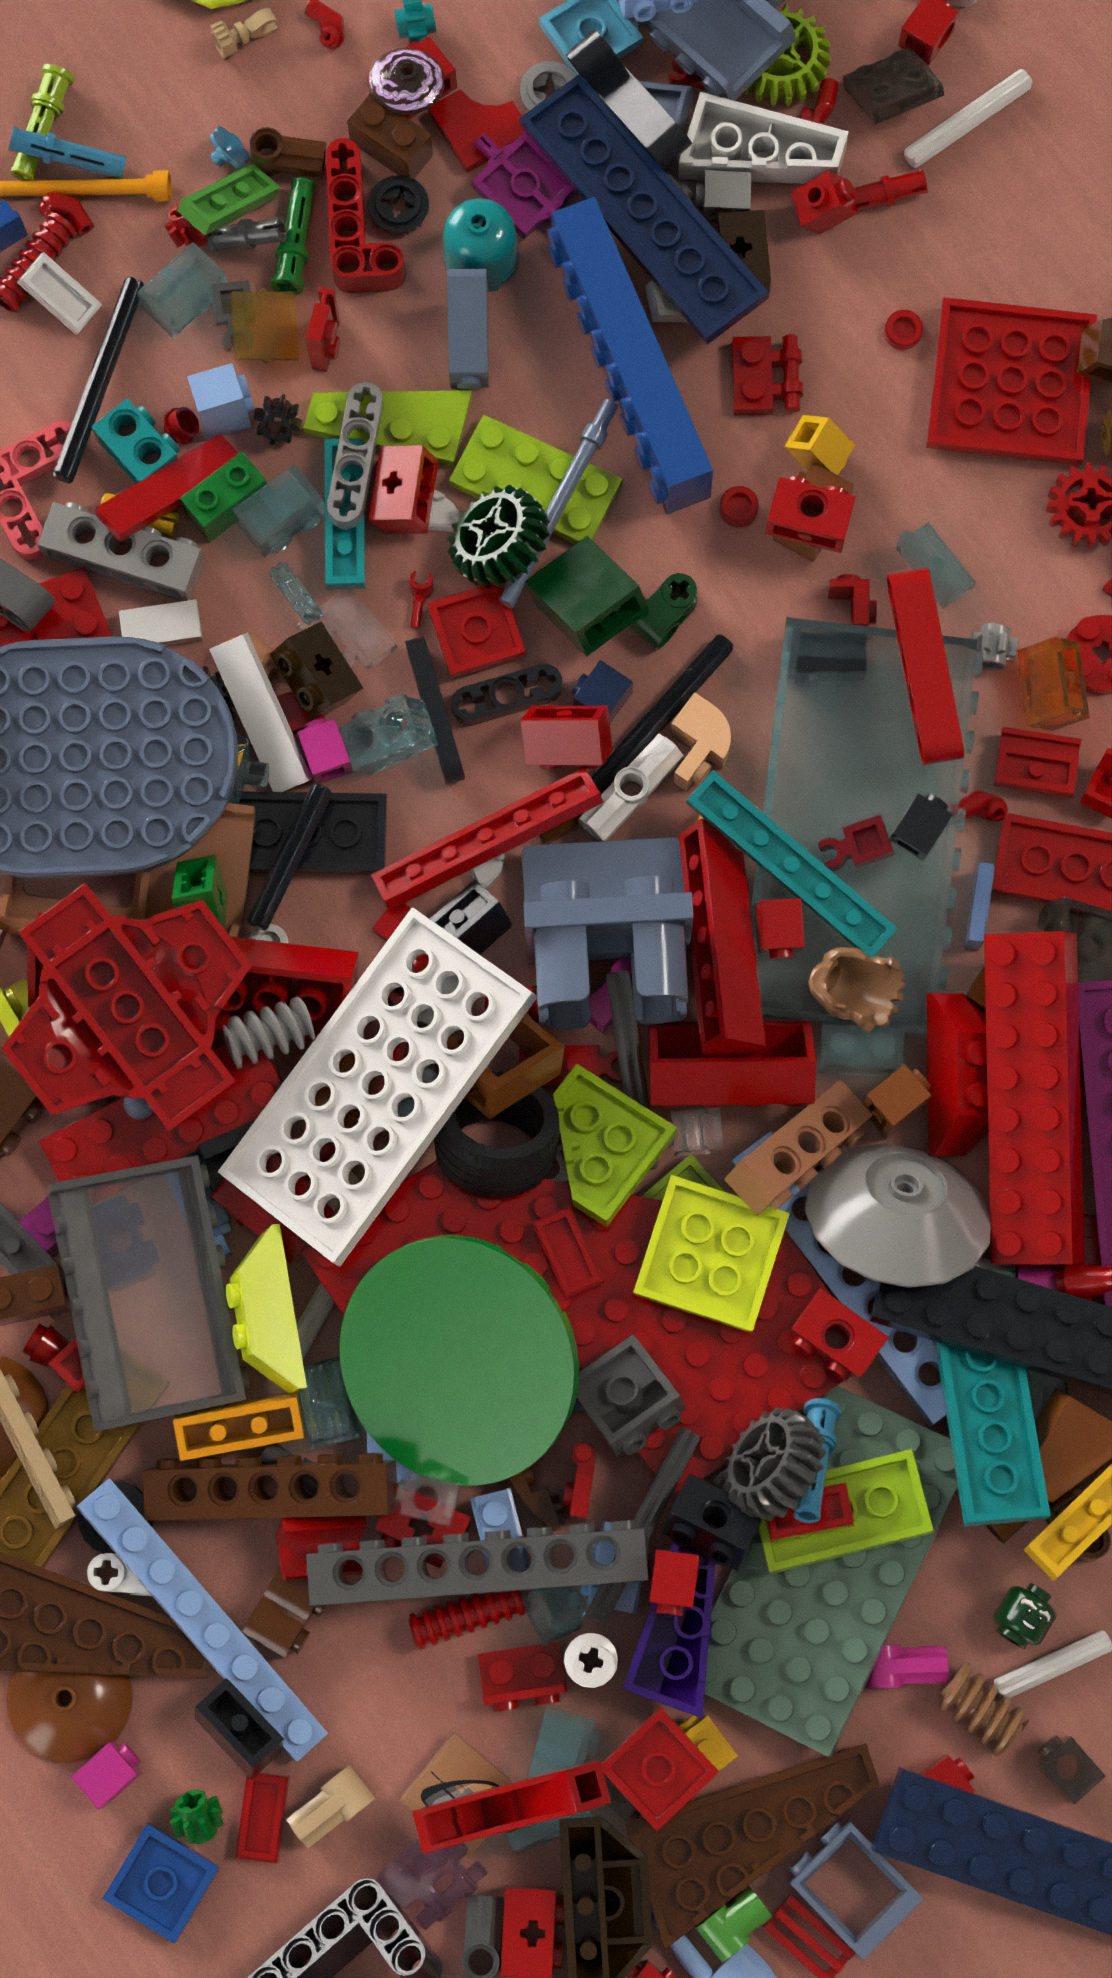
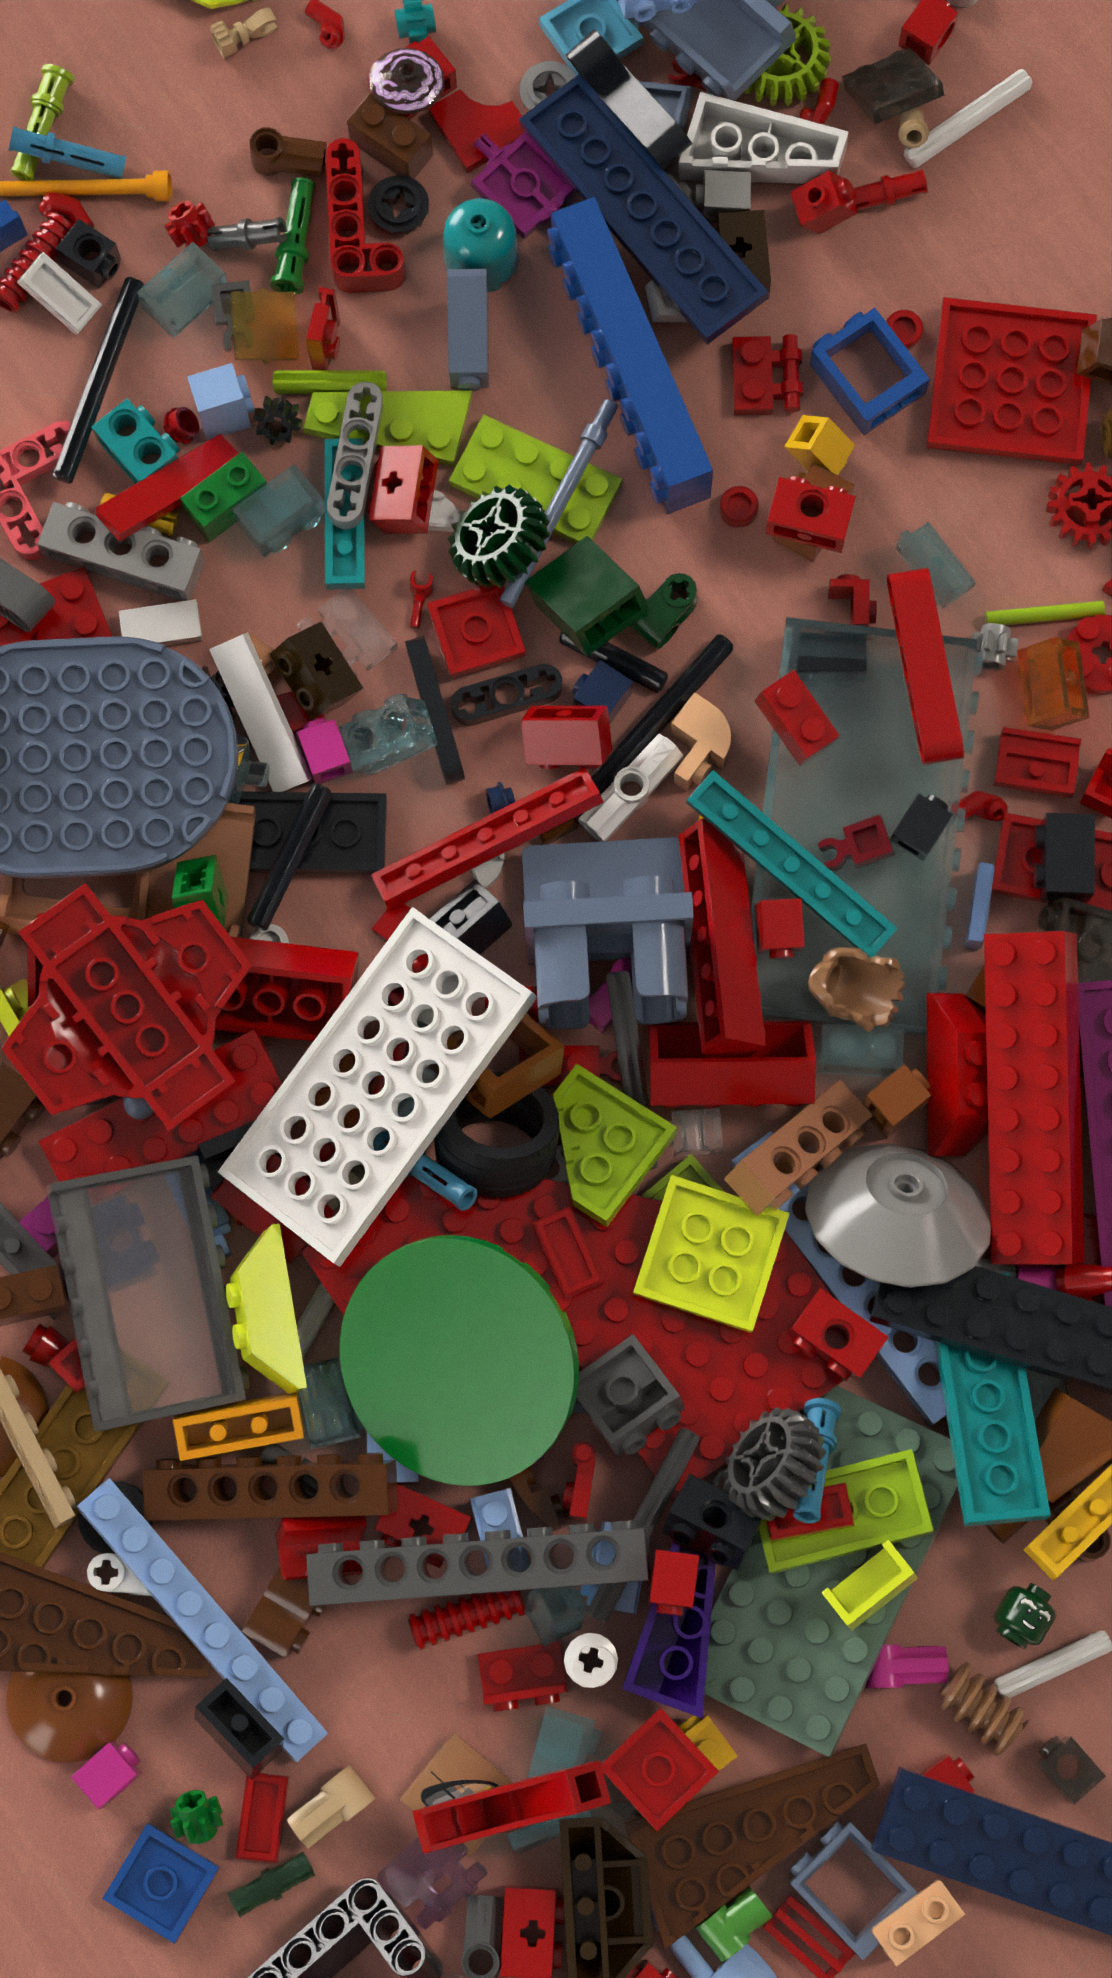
(83, 240): none -> black brick
(228, 149): dark azure plant -> none
(228, 199): bright green plate -> none
(268, 1031): light grey piece -> none
(271, 1884): none -> clear green pin
(295, 593): clear light blue axle -> none
(324, 380): none -> lime axle
(447, 1499): clear brick -> none
(455, 1191): none -> dark azure pin
(499, 797): none -> dark blue plate
(625, 663): none -> black axle
(797, 718): none -> red brick
(870, 1586): none -> neon yellow panel
(888, 403): none -> blue window
(913, 128): none -> tan pin
(917, 1922): none -> light nougat bracket
(1045, 613): none -> lime bar
(1066, 856): none -> black brick

